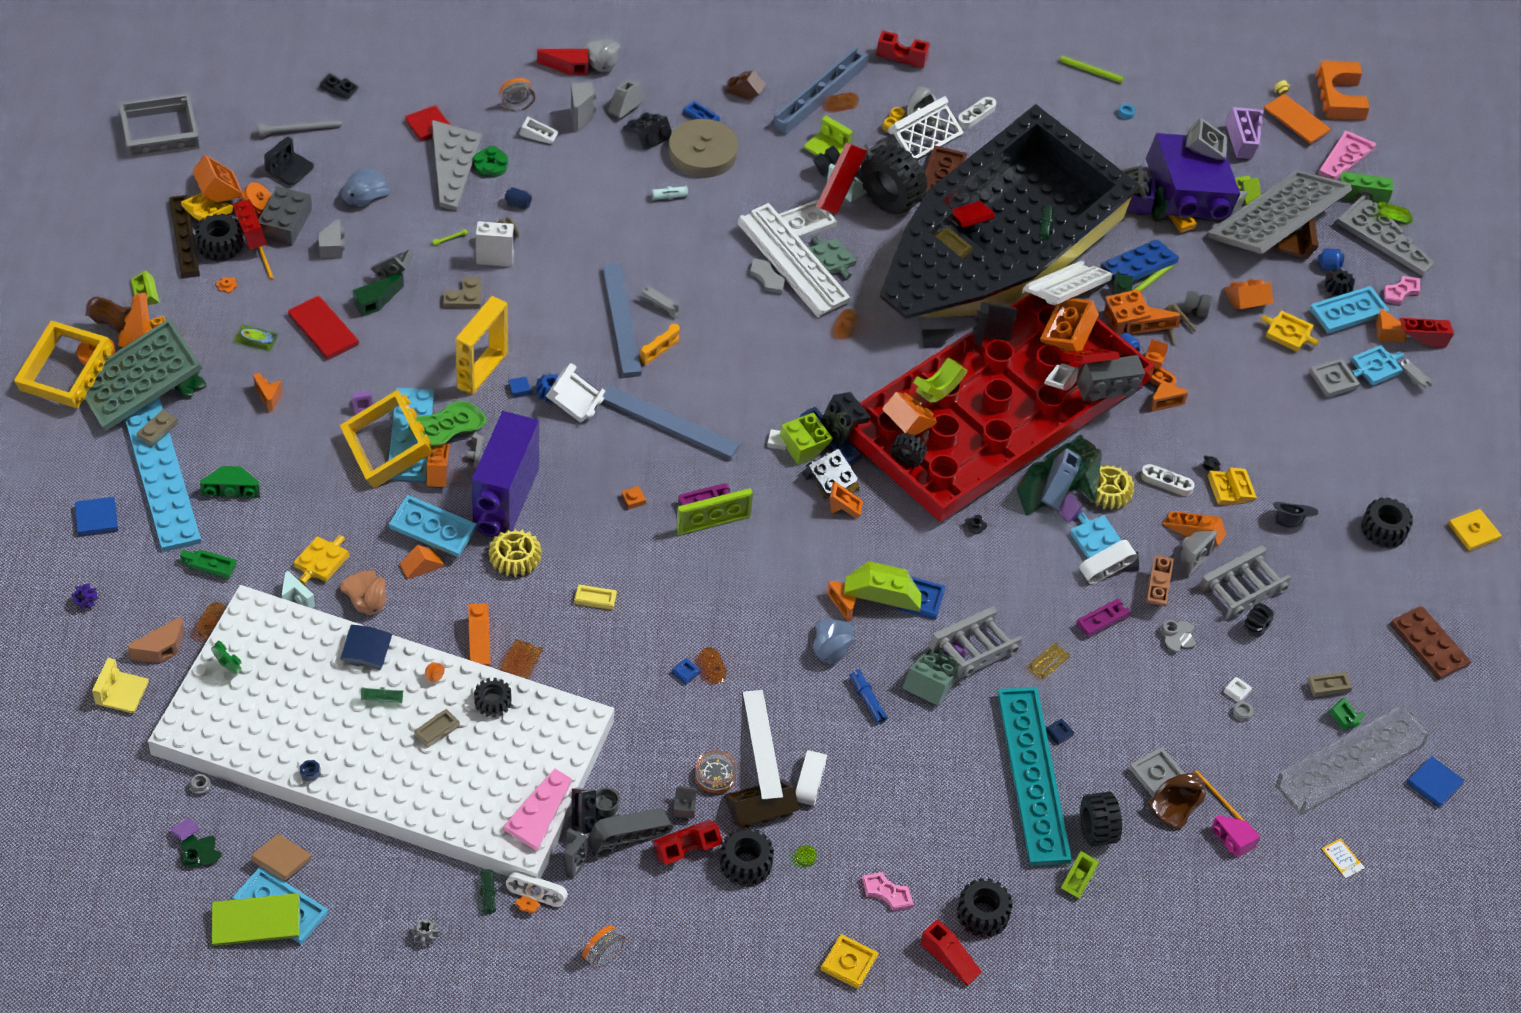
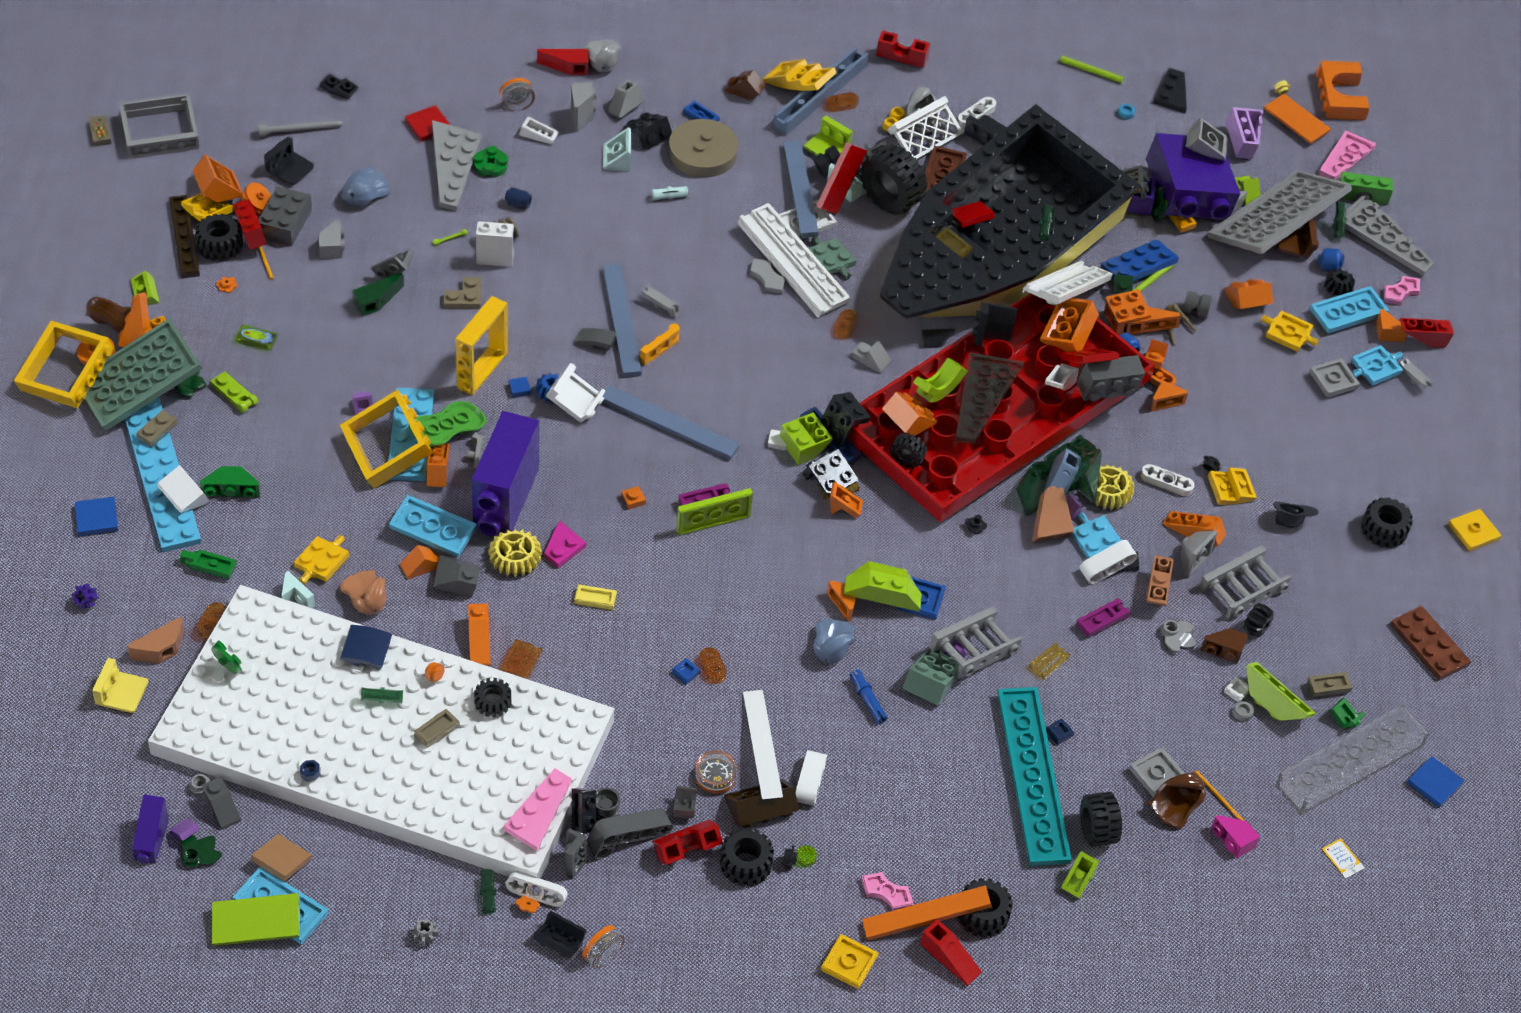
(100, 130): none -> dark tan tile
(150, 829): none -> dark purple slope
(182, 490): none -> white slope
(220, 803): none -> dark grey slope
(233, 392): none -> lime plate
(268, 392): orange slope -> none
(323, 327): red tile -> none
(456, 576): none -> dark grey slope
(560, 935): none -> black bracket
(563, 545): none -> dark pink wing
(595, 336): none -> dark grey slope
(618, 152): none -> light aqua slope
(790, 857): none -> black plate
(799, 75): none -> yellow slope
(800, 189): none -> sand blue tile
(873, 357): none -> light grey slope
(926, 913): none -> orange tile
(983, 128): none -> black bracket
(983, 391): none -> clear smoke wing
(1052, 516): none -> nougat slope
(1173, 91): none -> black wing
(1225, 644): none -> reddish brown slope
(1274, 695): none -> lime wedge
(1340, 219): none -> clear green pin
(1395, 212): clear neon green tile -> none

